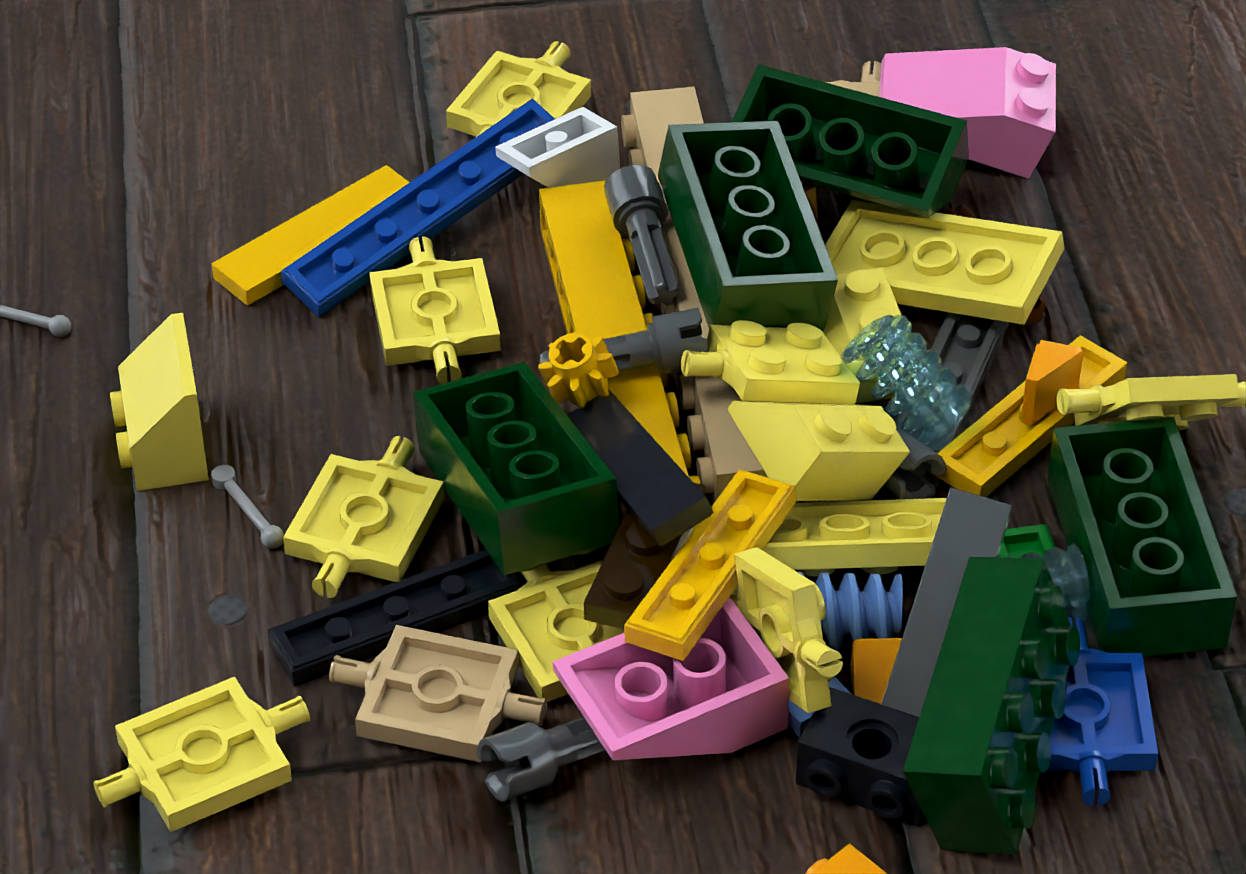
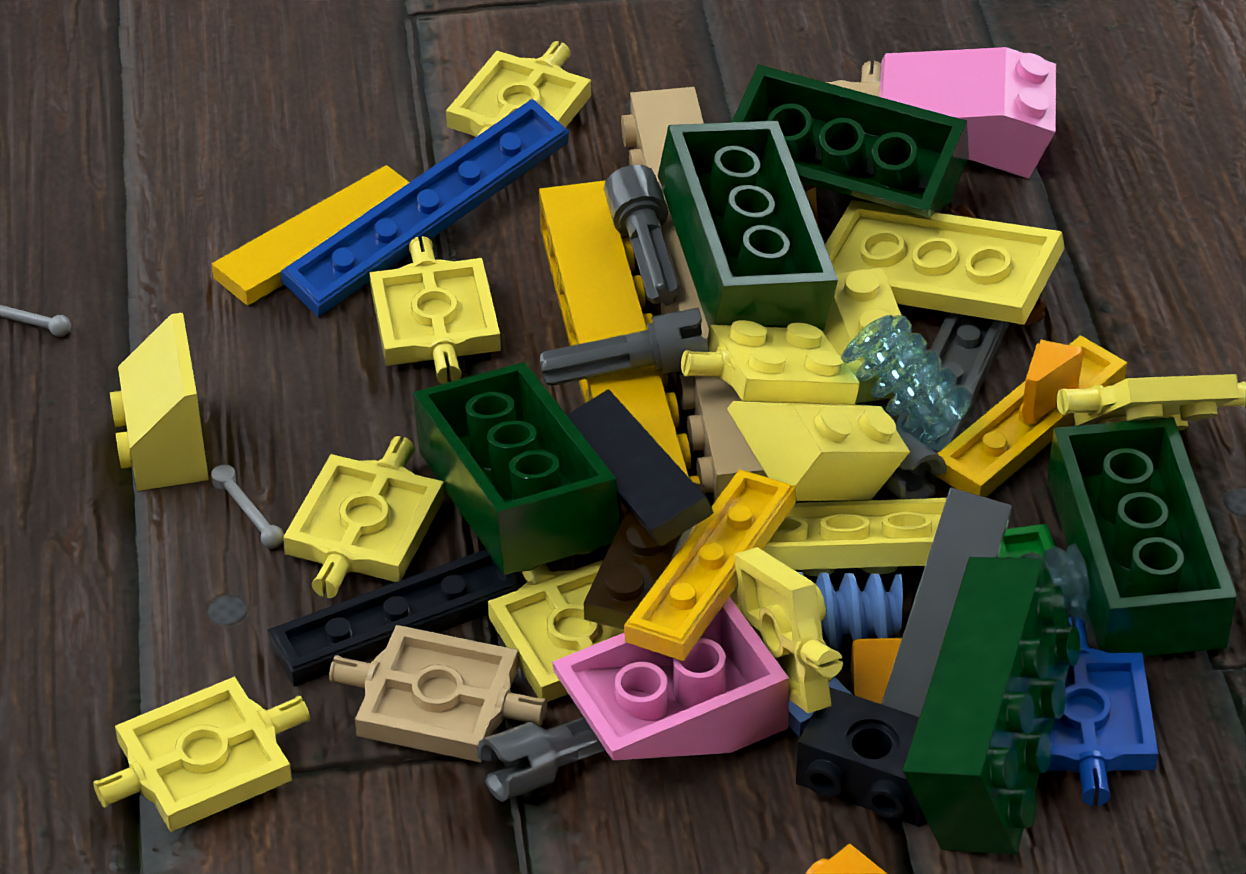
(565, 150): white slope -> none
(578, 368): yellow gear -> none

